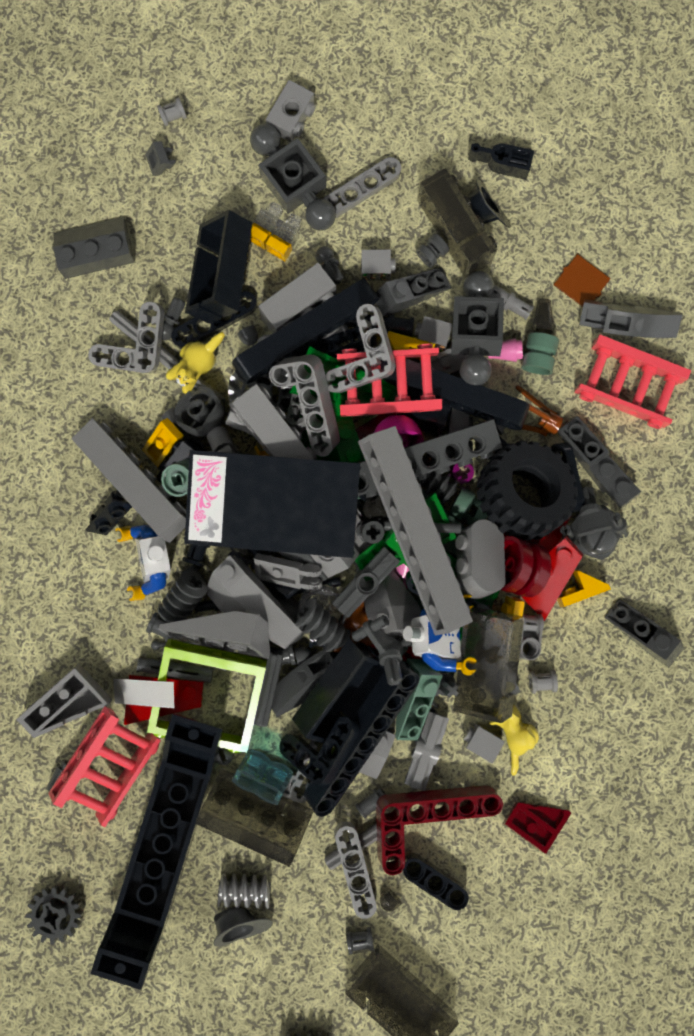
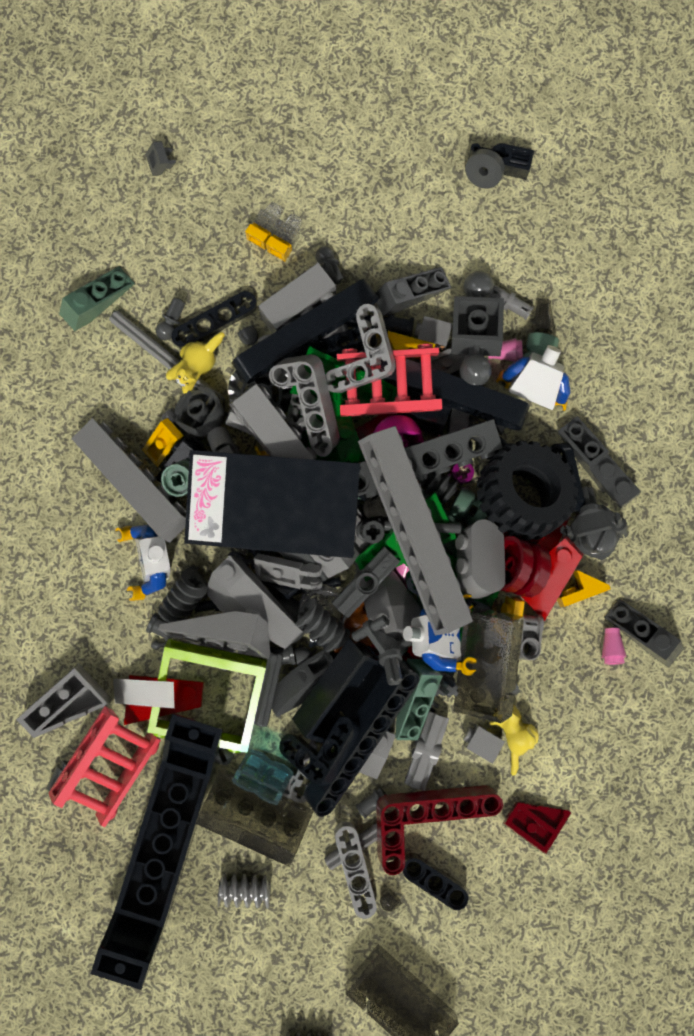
(55, 923): dark grey gear -> none
(93, 248): dark grey slope -> none
(93, 298): none -> sand green slope
(108, 516): black hinge -> none
(137, 354): light grey beam -> none
(171, 111): light grey bush -> none
(196, 554): black bush -> none
(204, 673): dark grey pin -> none
(219, 280): black piece -> none
(238, 924): dark grey piece -> none
(291, 99): light grey brick -> none
(292, 176): dark grey brick -> none
(361, 945): dark grey bush -> none
(364, 192): light grey beam -> none
(377, 264): light grey brick -> none
(432, 250): dark grey wheel -> none
(456, 222): clear smoke piece -> none
(485, 206): black piece -> none
(489, 160): none -> dark grey piece
(539, 379): none -> white torso
(543, 681): light grey bush -> none
(549, 420): dark orange plant -> none
(581, 281): dark orange piece -> none
(613, 649): none -> bright pink cone
(630, 321): dark grey slope -> none
(650, 366): coral fence -> none

